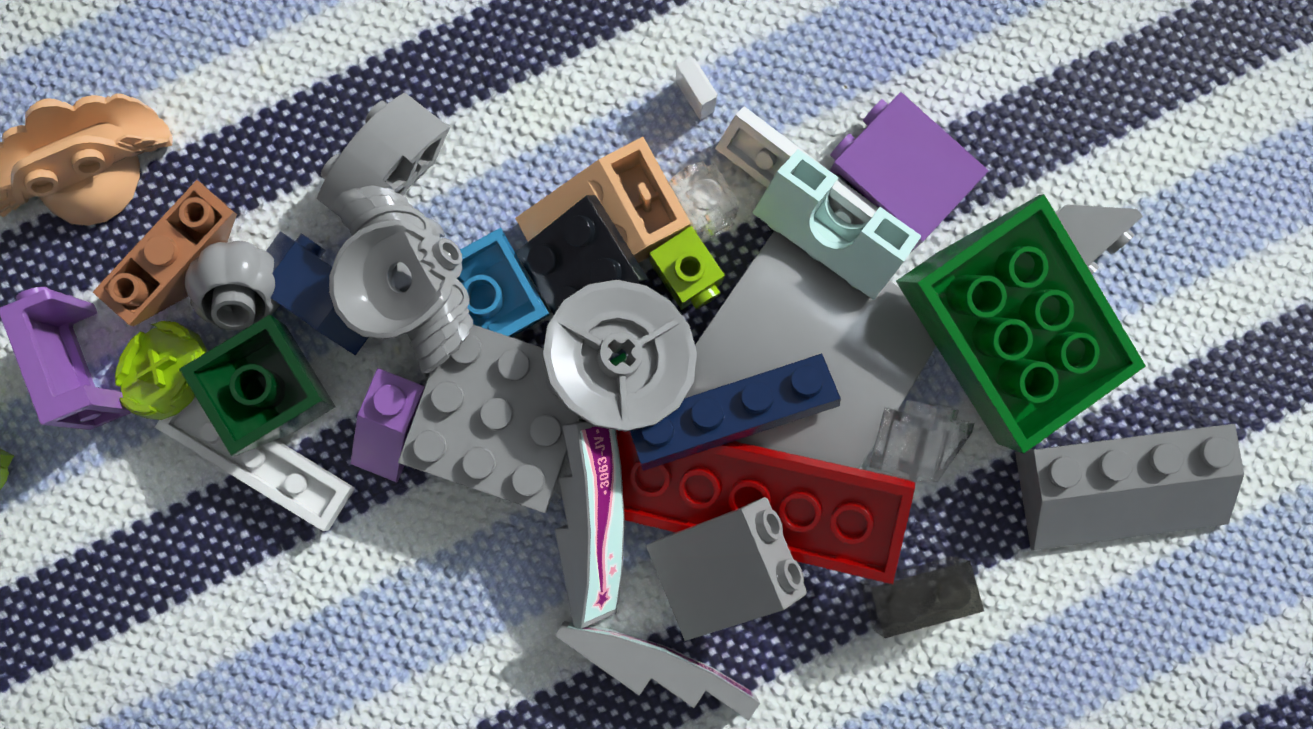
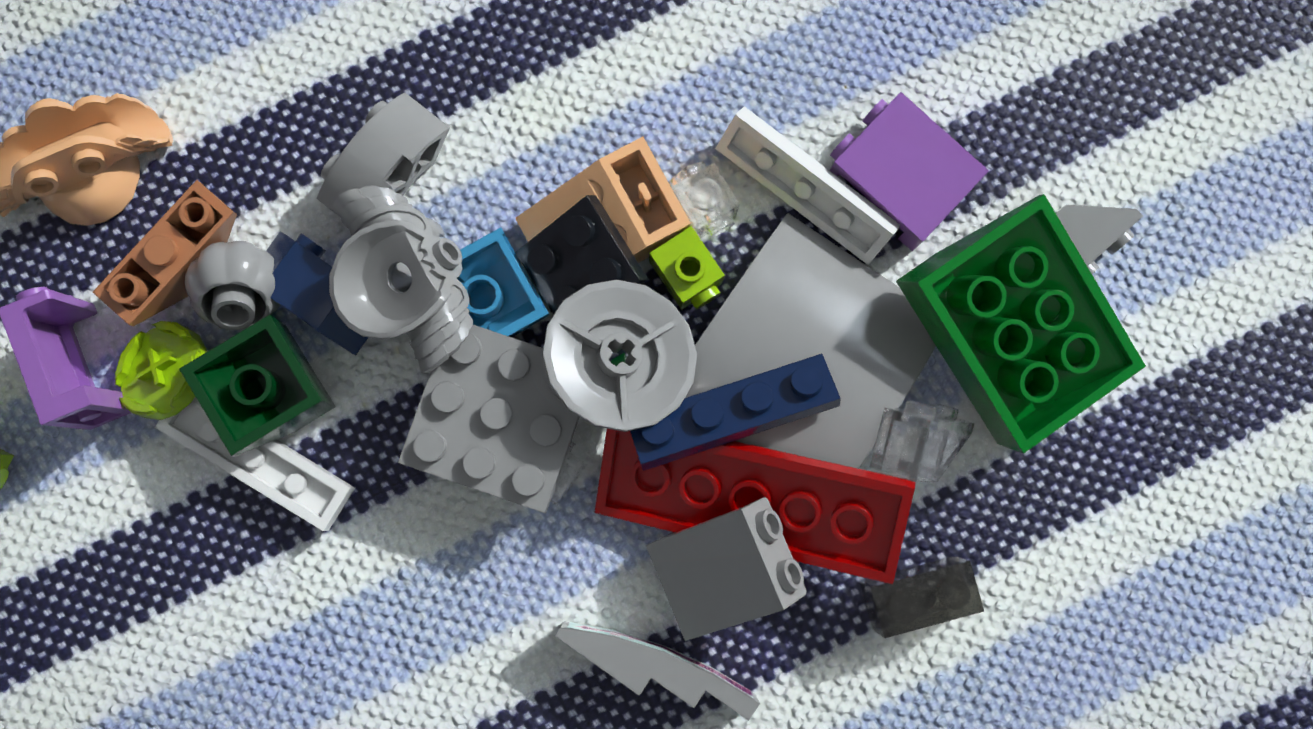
(385, 424): medium lavender slope -> none
(594, 530): slope -> none
(696, 87): white tile -> none
(801, 211): light aqua arch -> none
(1130, 486): light grey slope -> none

